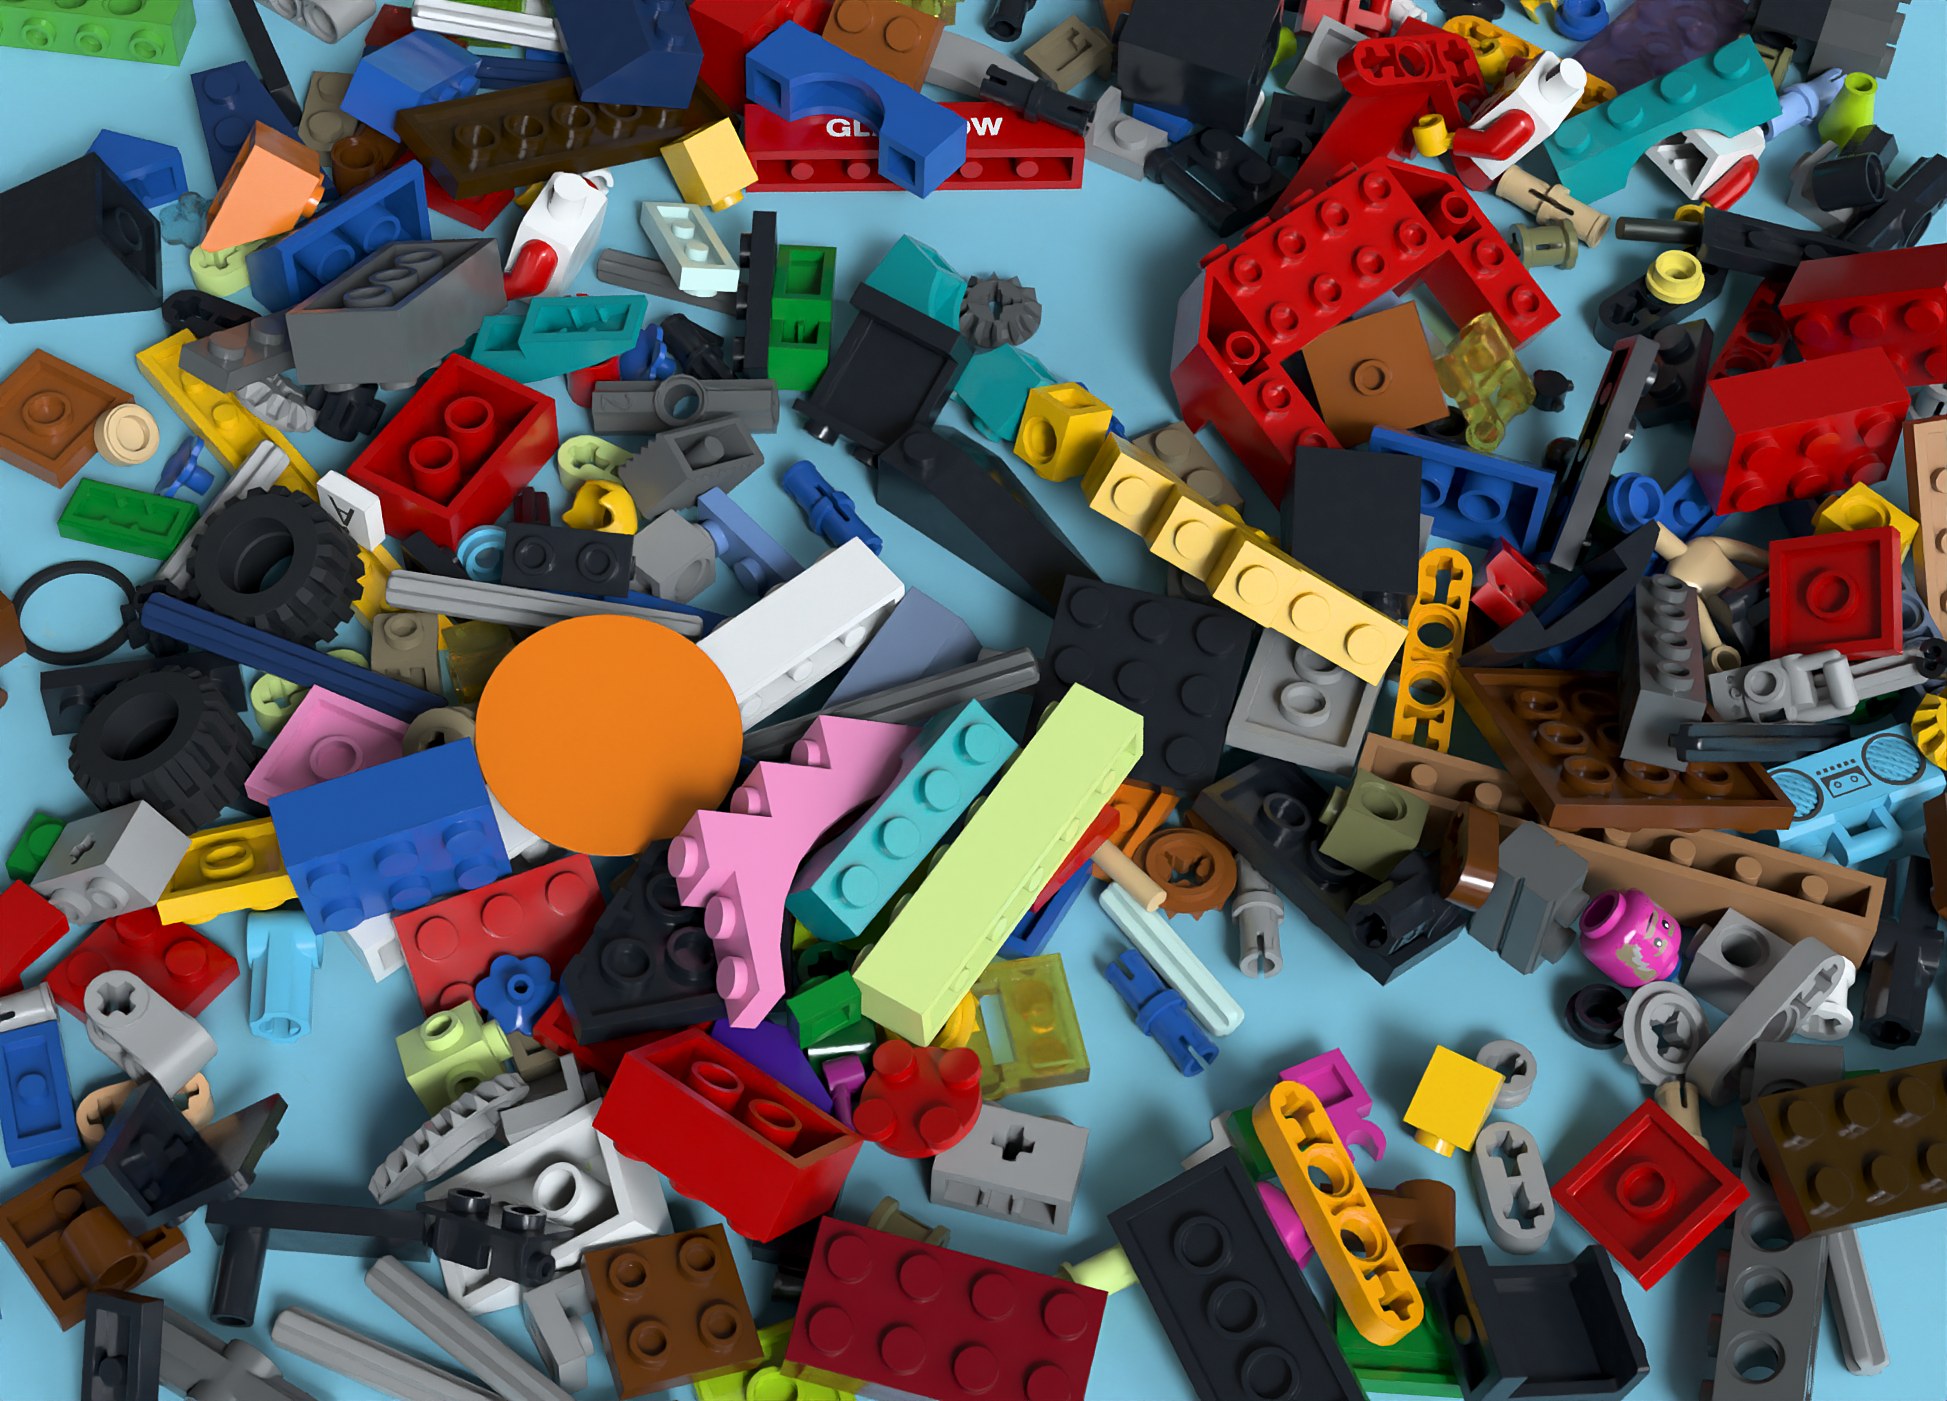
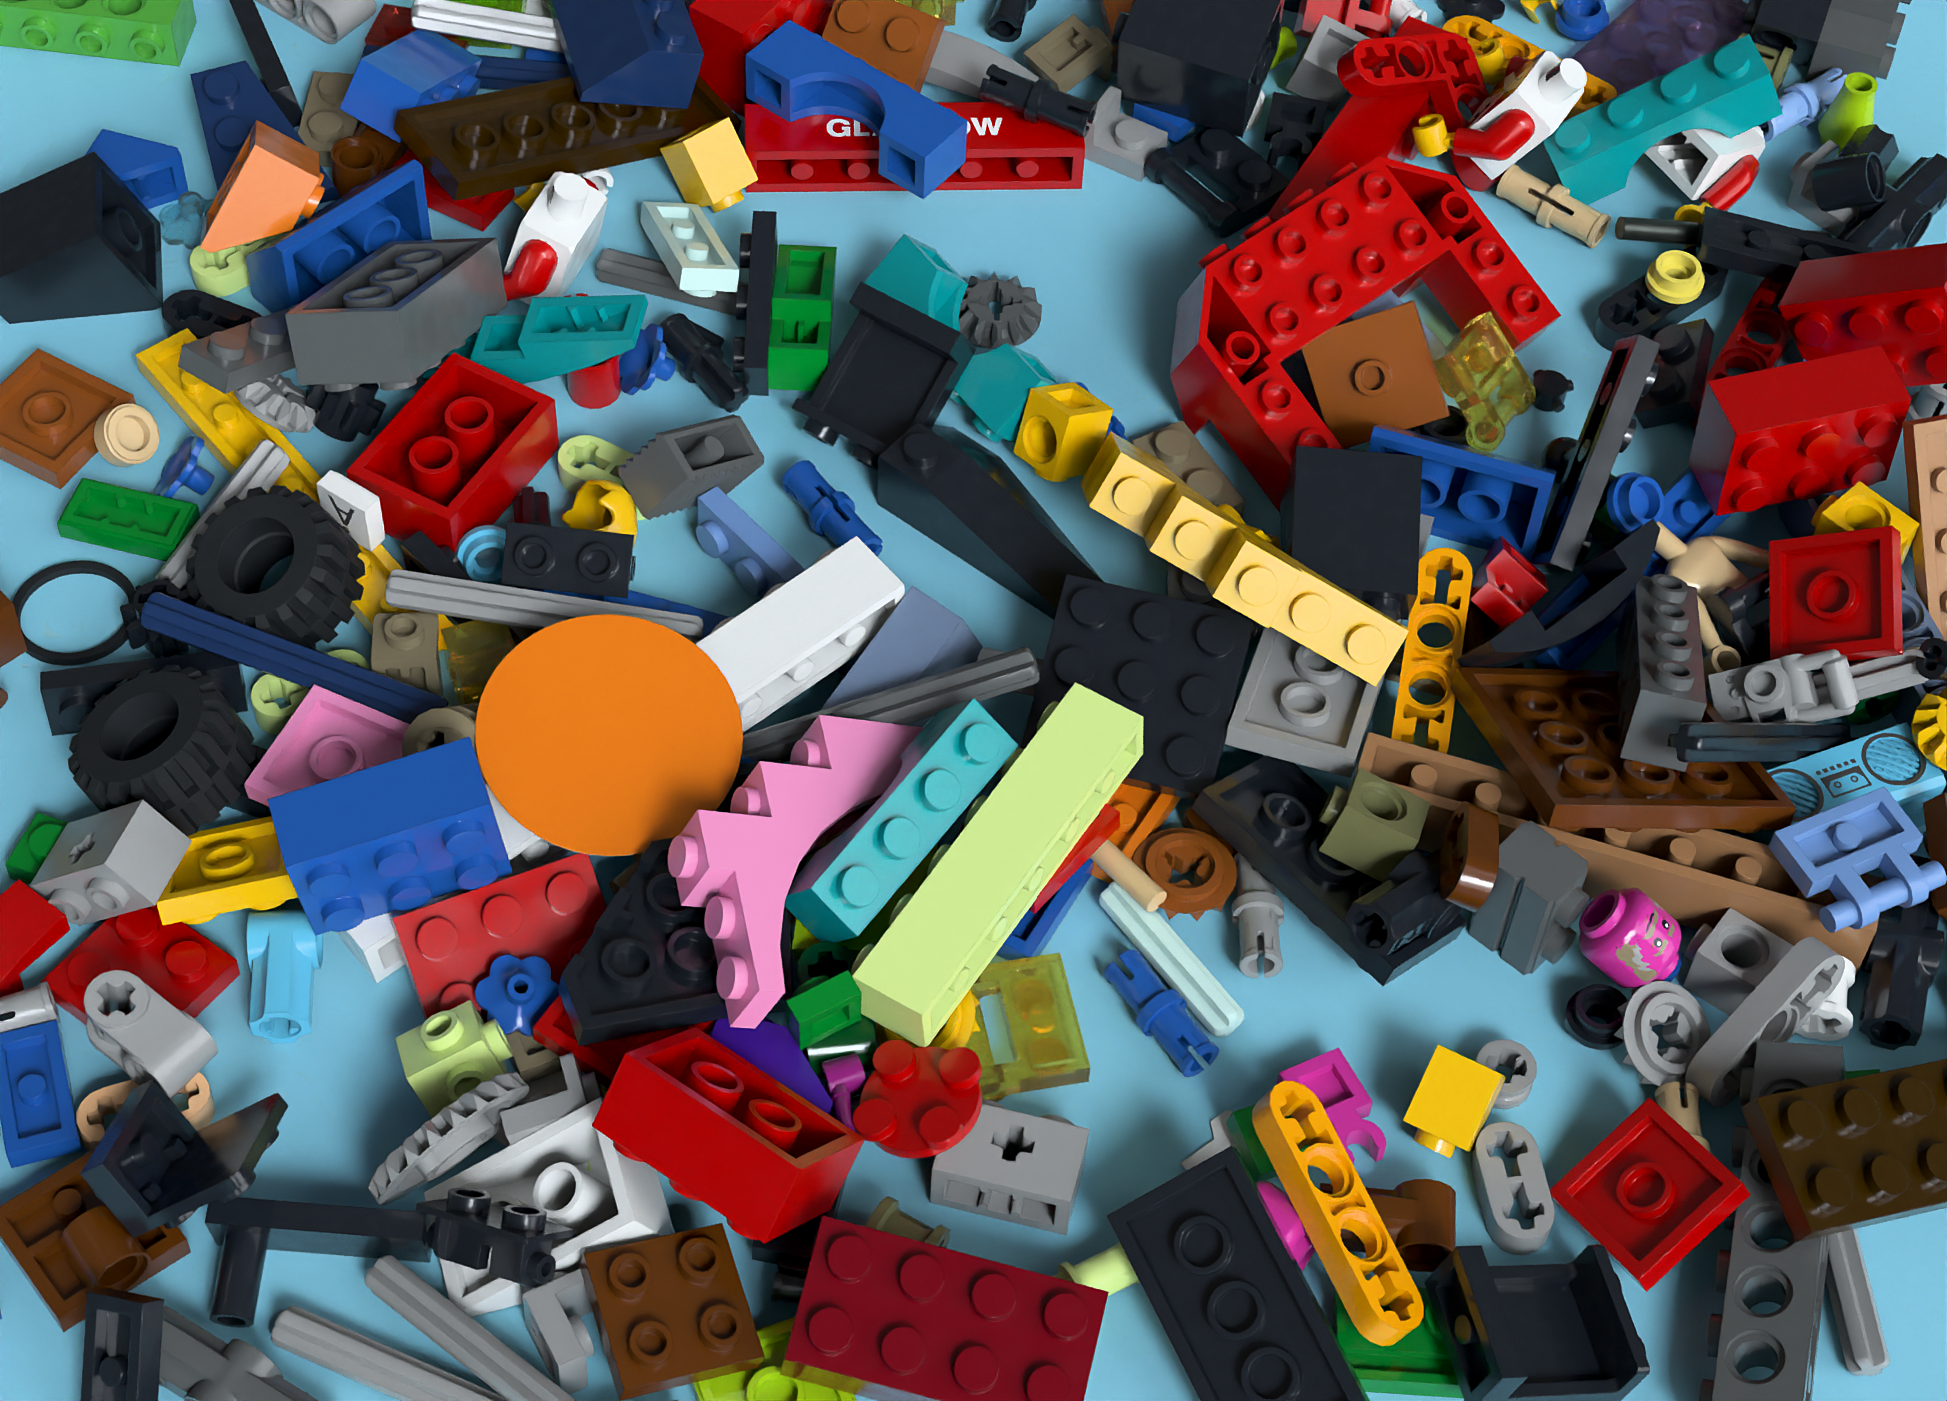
(648, 406): dark grey piece -> none
(673, 559): light grey brick -> none
(1561, 241): olive bush -> none
(1850, 841): none -> medium blue plate

